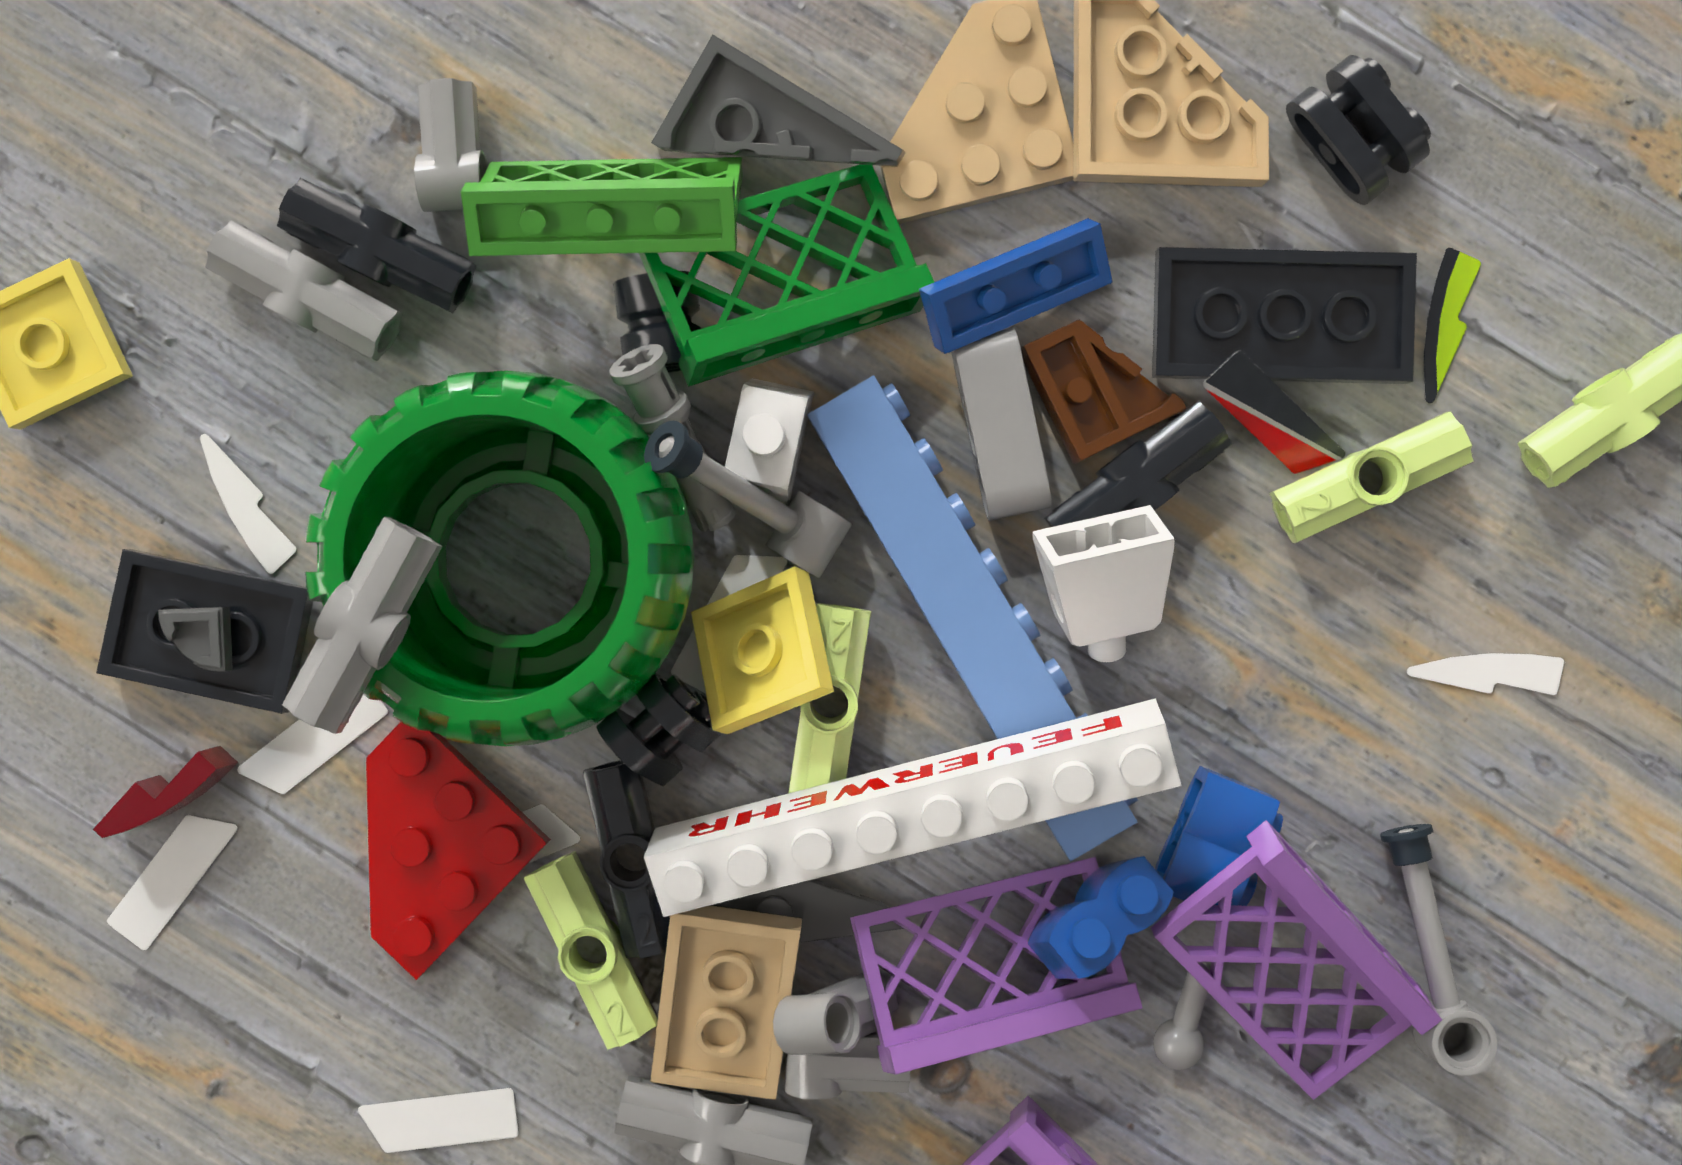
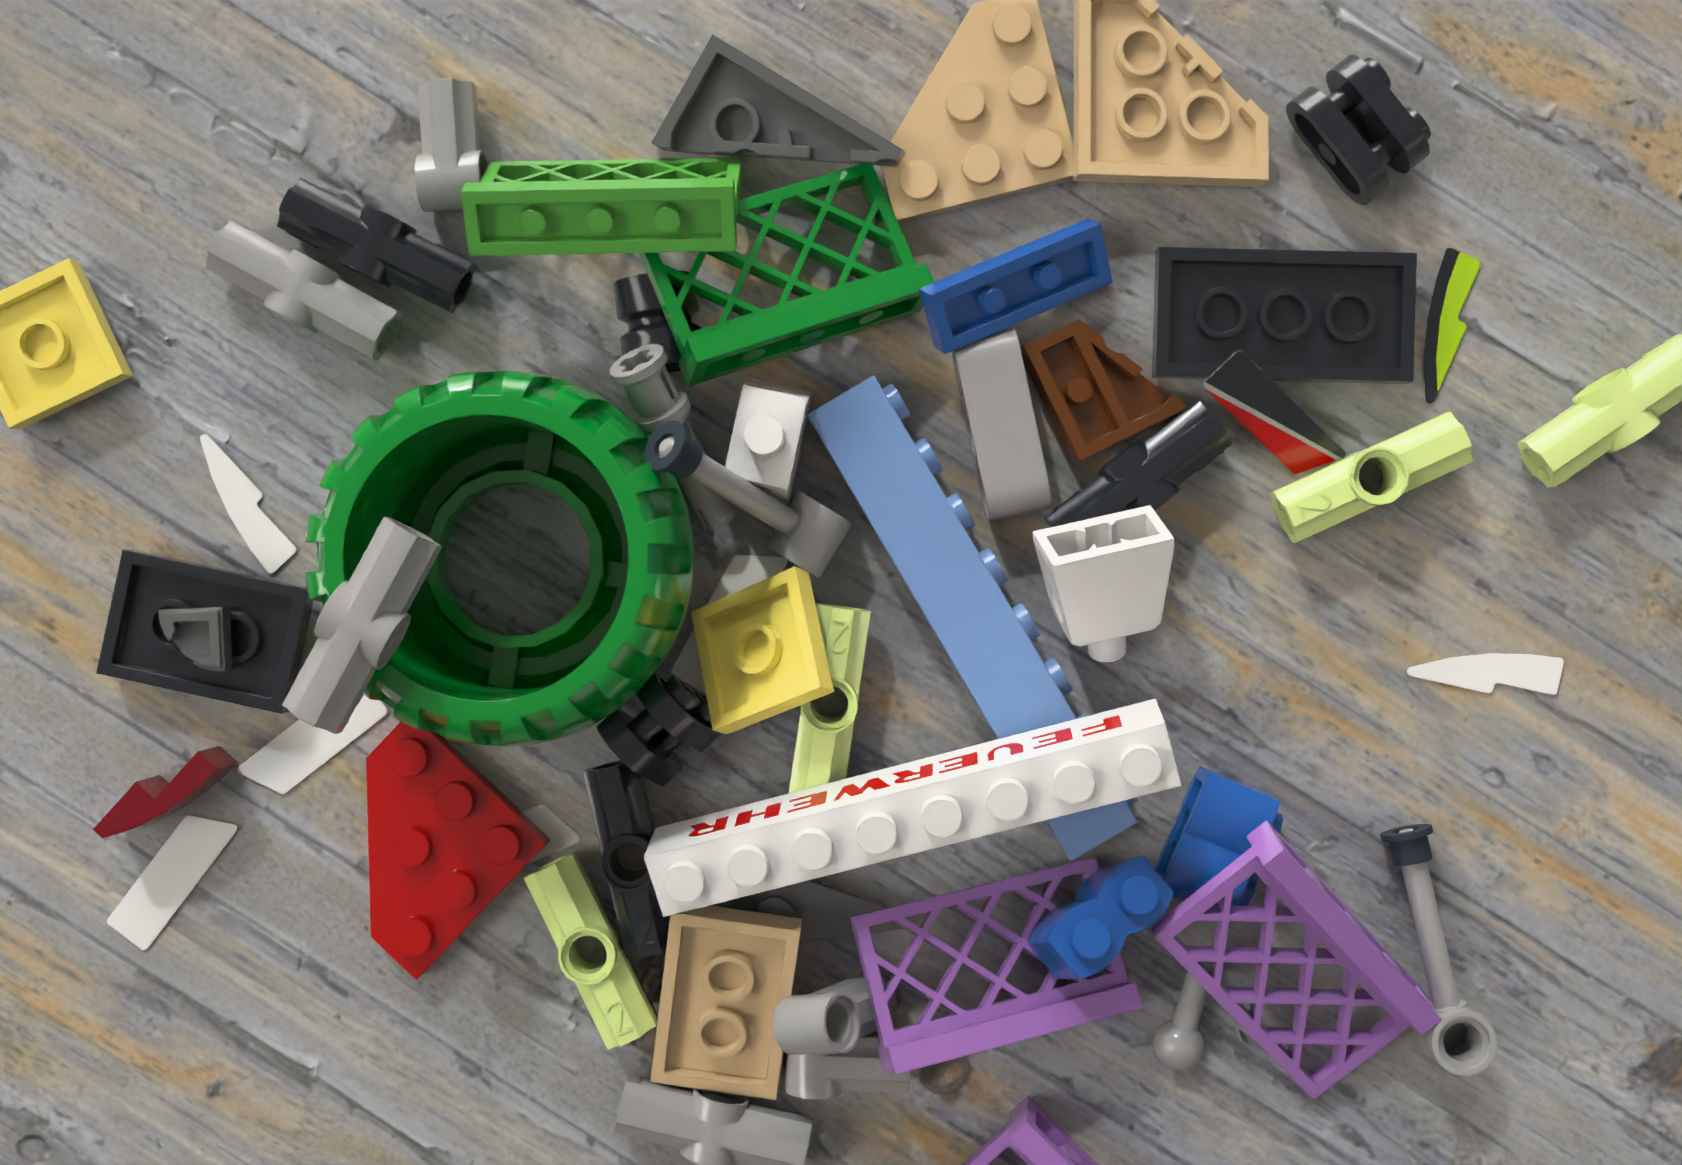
(442, 1120): white sticker -> none

